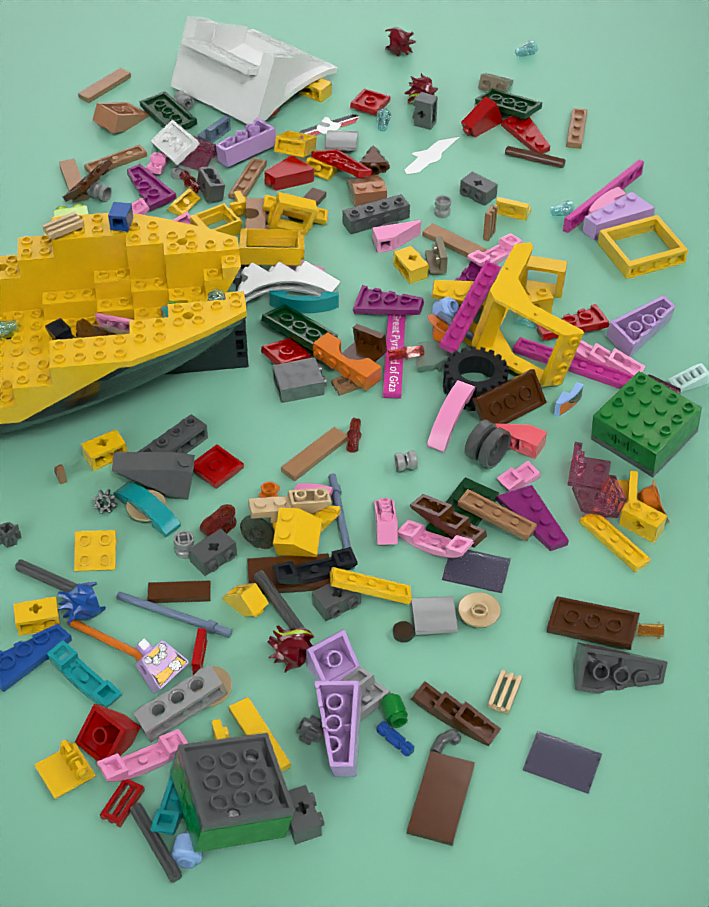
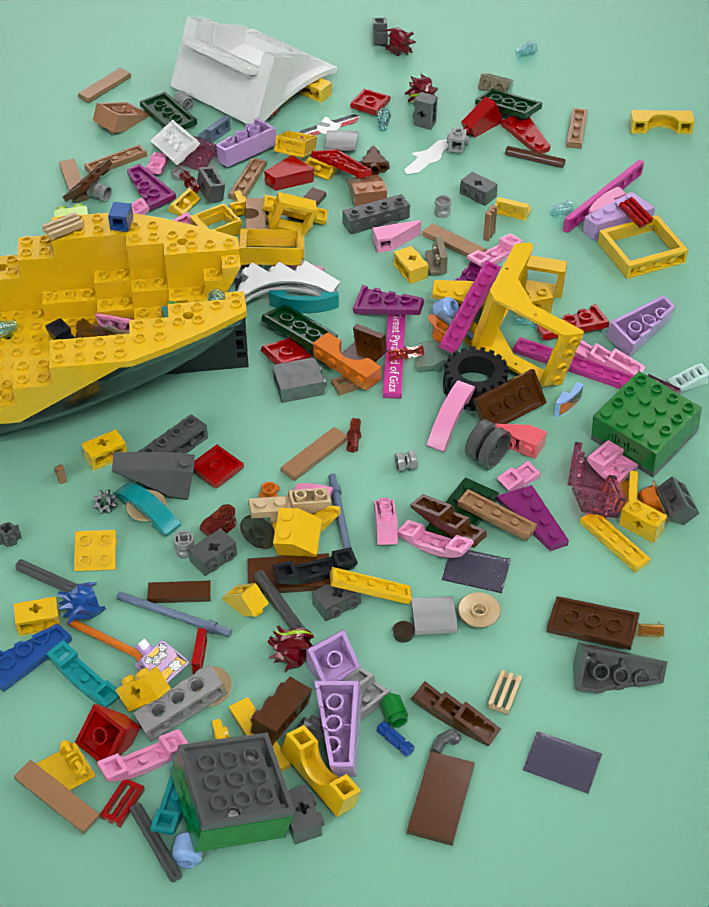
(57, 796): none -> medium nougat tile
(143, 688): none -> yellow brick
(281, 709): none -> reddish brown brick
(303, 753): none -> yellow arch
(379, 35): none -> dark grey slope
(457, 140): none -> light grey brick
(610, 461): none -> bright pink slope
(637, 210): none -> red tile
(678, 500): none -> dark grey brick
(679, 121): none -> yellow arch

